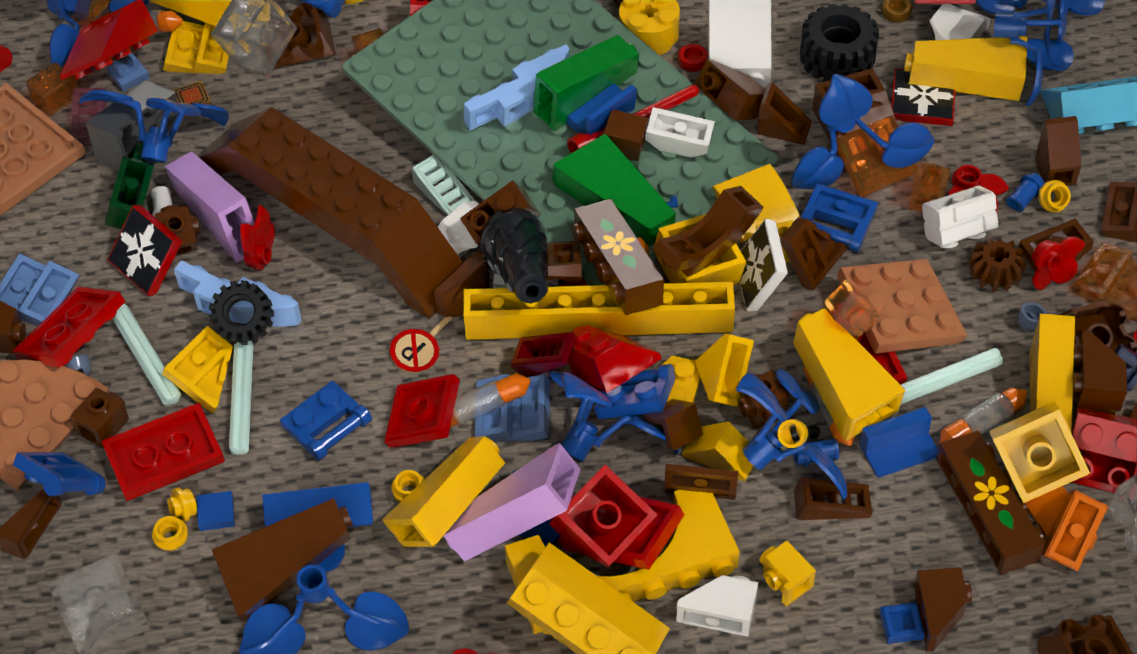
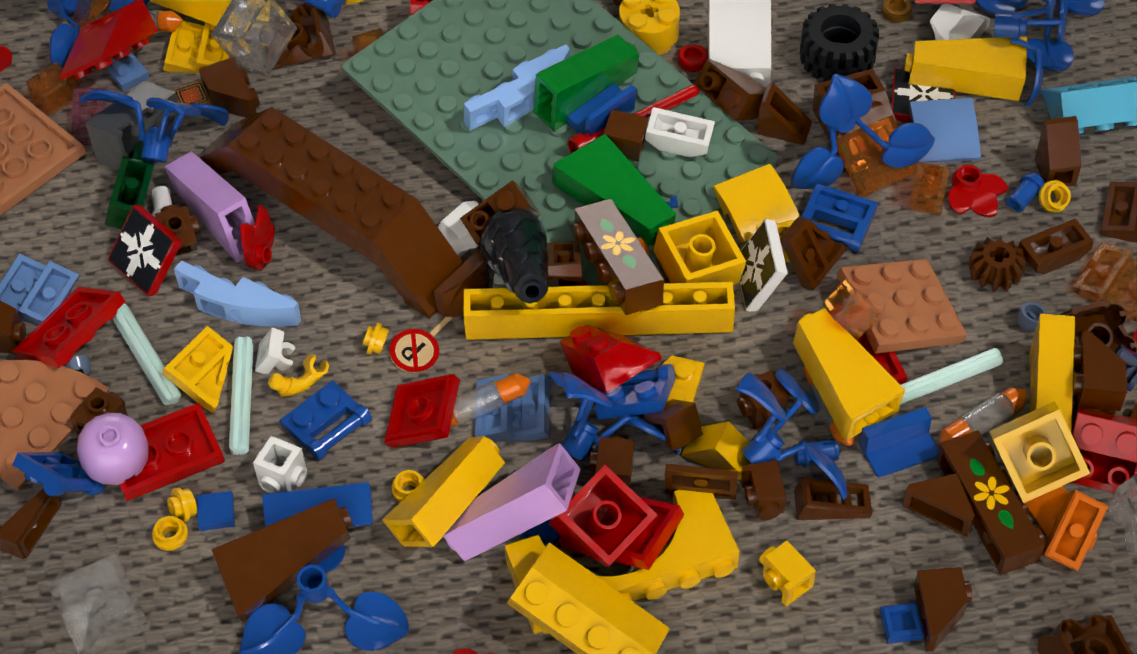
(112, 448): none -> lavender cylinder
(223, 304): black tyre -> none
(228, 87): none -> reddish brown slope
(271, 351): none -> white tile
(280, 466): none -> white brick
(290, 386): none -> yellow piece
(375, 338): none -> yellow plate
(432, 171): light aqua slope -> none
(542, 353): dark red slope -> none
(617, 455): none -> reddish brown brick
(712, 235): reddish brown arch -> none
(720, 605): white slope -> none
(723, 367): yellow slope -> none
(764, 489): none -> reddish brown brick
(789, 435): yellow hinge -> none
(942, 502): none -> reddish brown slope
(953, 127): none -> medium blue slope
(960, 216): white brick -> none
(1056, 261): red plate -> none

